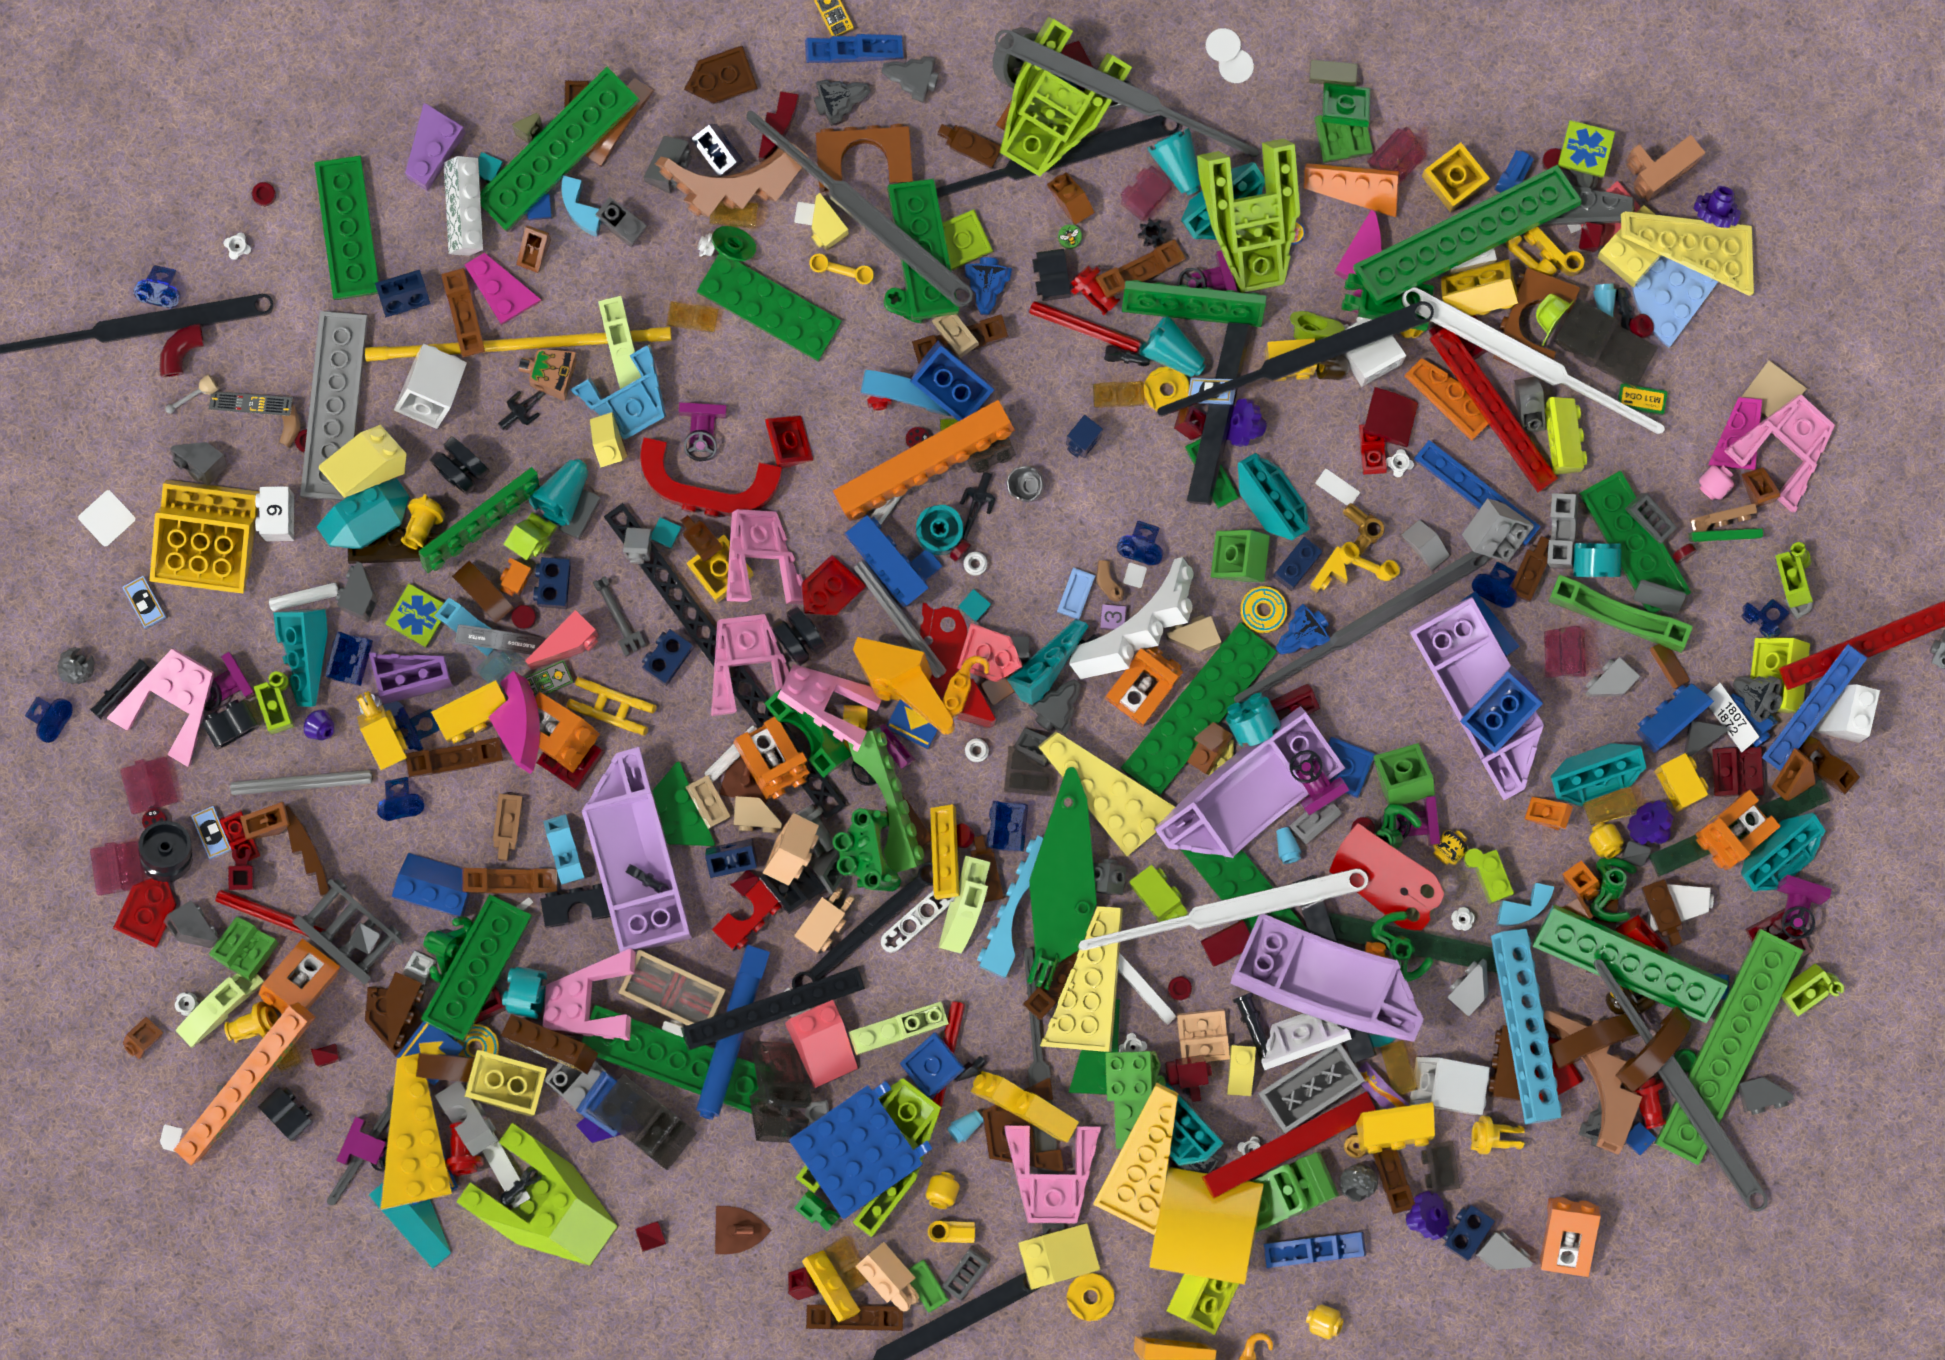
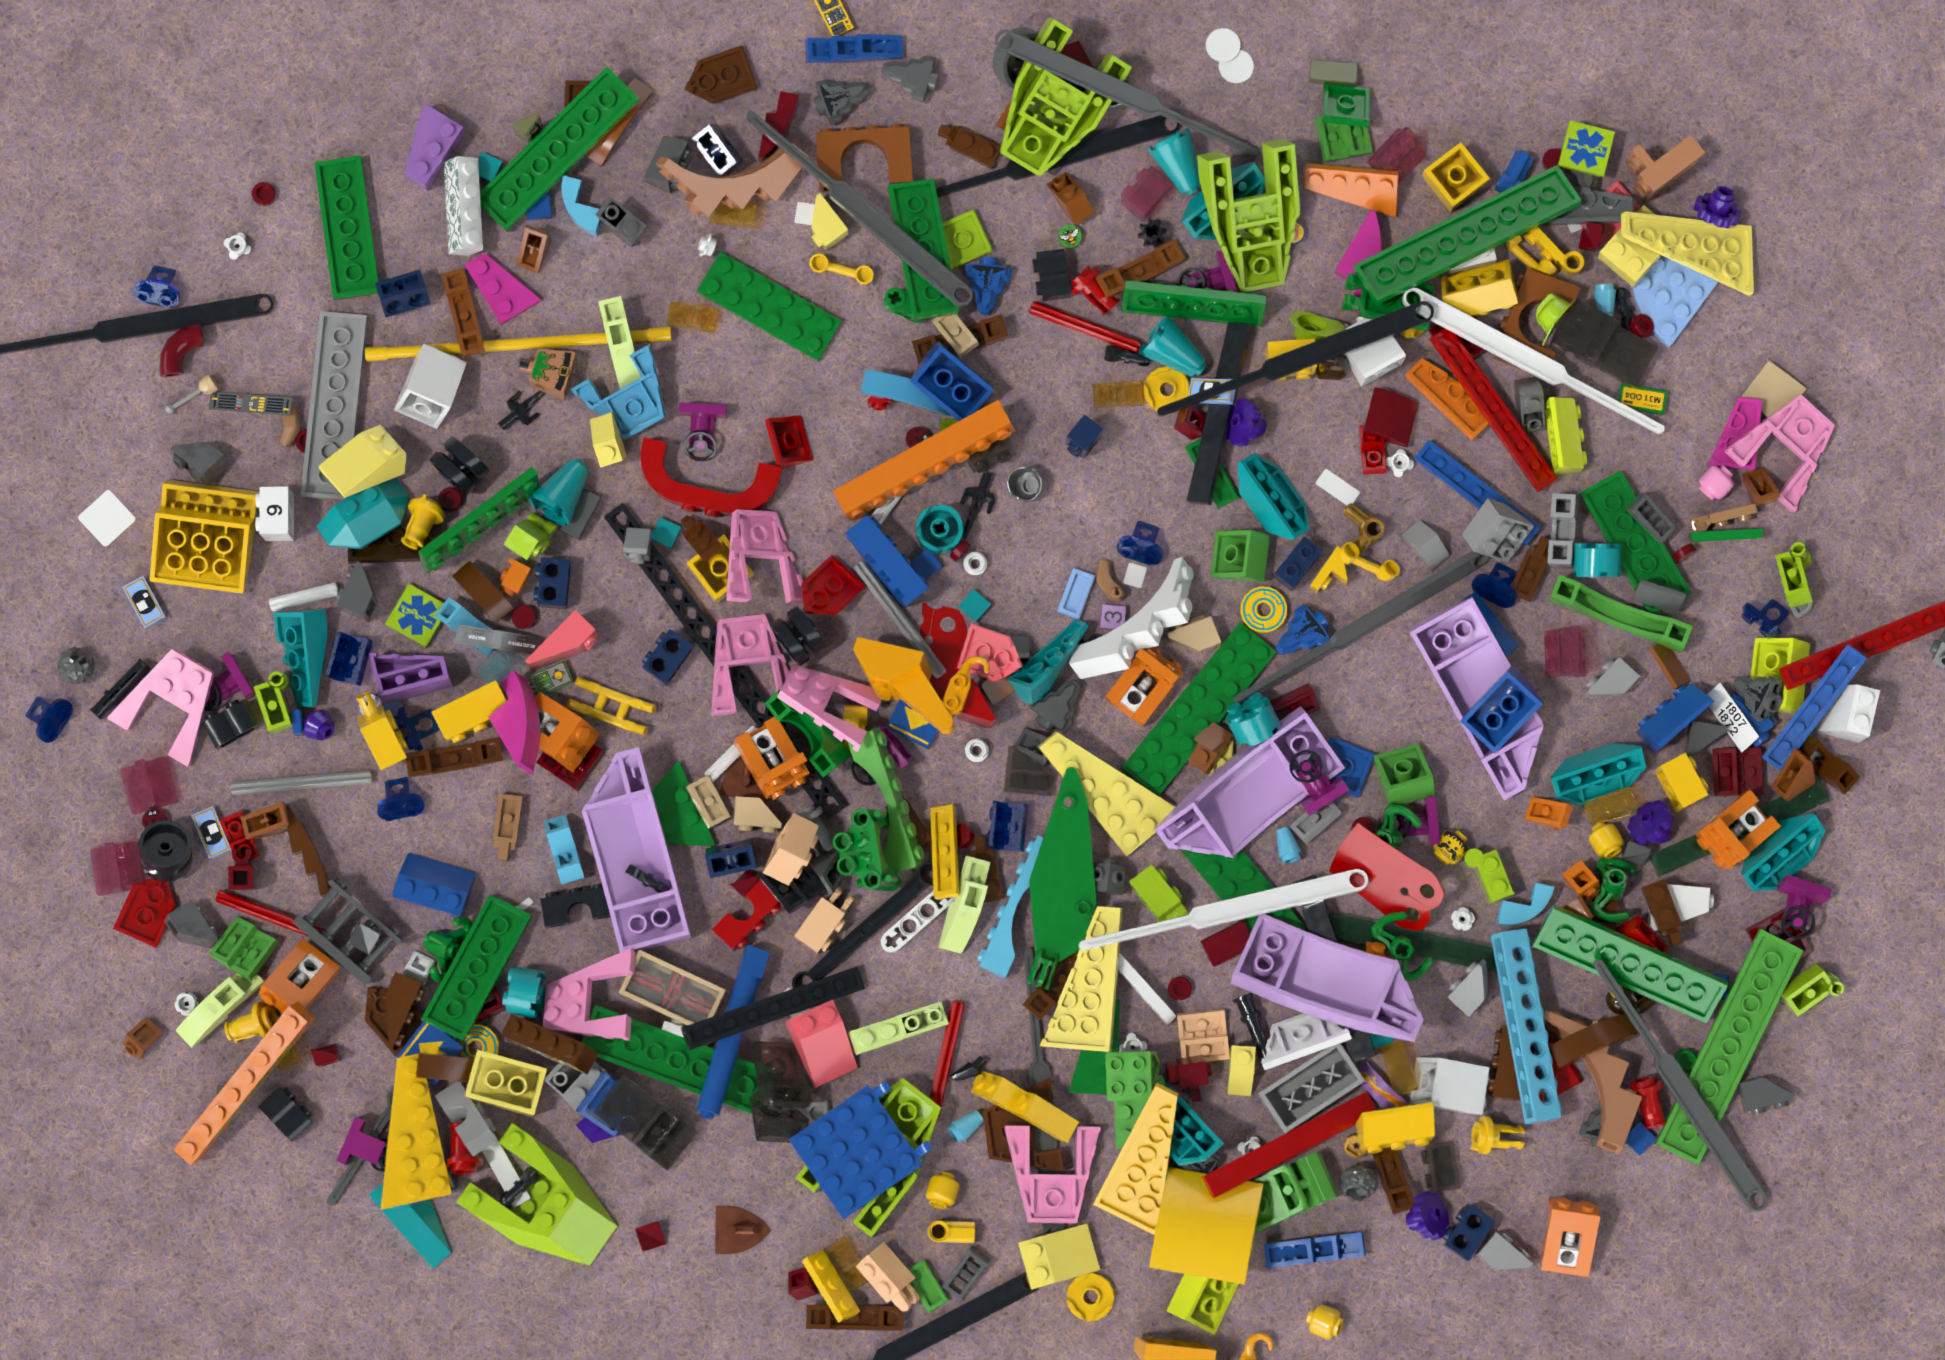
(170, 1137): white sticker -> none
(297, 722): none -> blue tile
(450, 499): none -> dark red tile
(509, 881): dark orange slope -> none
(629, 638): dark grey hinge -> none
(733, 243): green dish -> none
(814, 1209): green plate -> none
(932, 1065): blue tile -> none
(1656, 1052): reddish brown slope -> none

